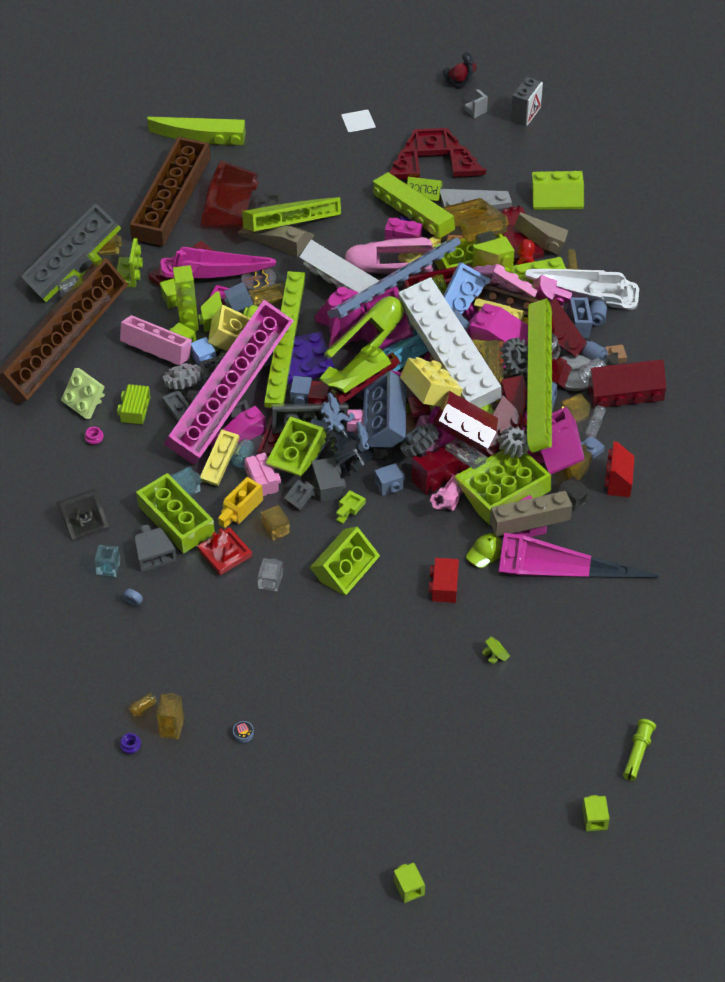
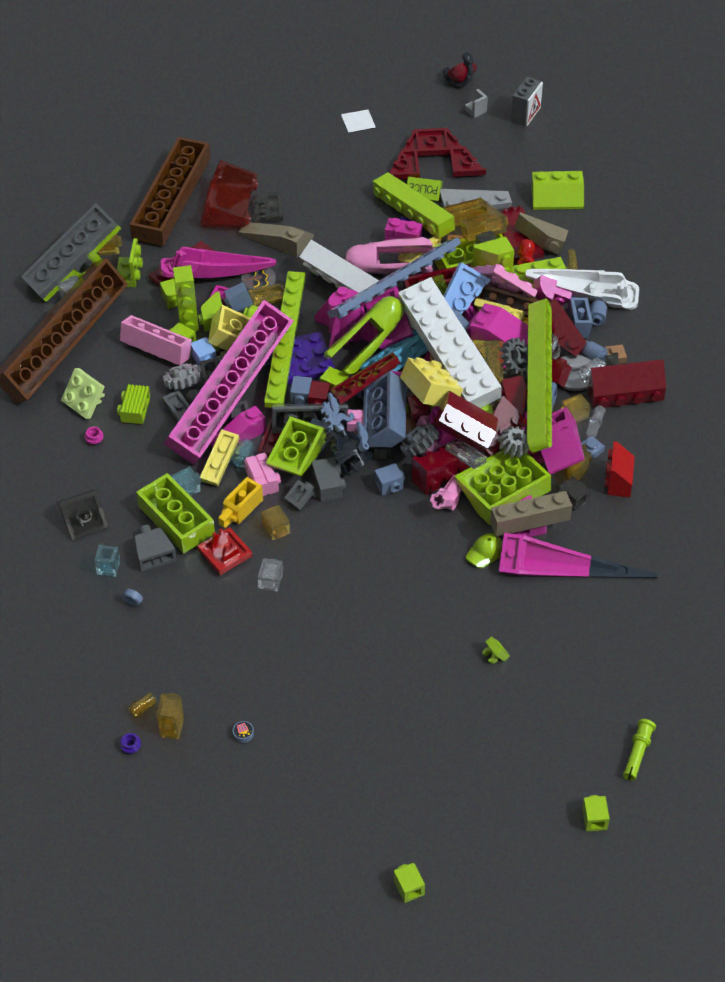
(200, 129): lime slope -> none
(290, 213): lime slope -> none
(345, 560): lime slope -> none
(349, 504): lime plate -> none
(367, 364): lime slope -> none
(445, 580): red brick -> none

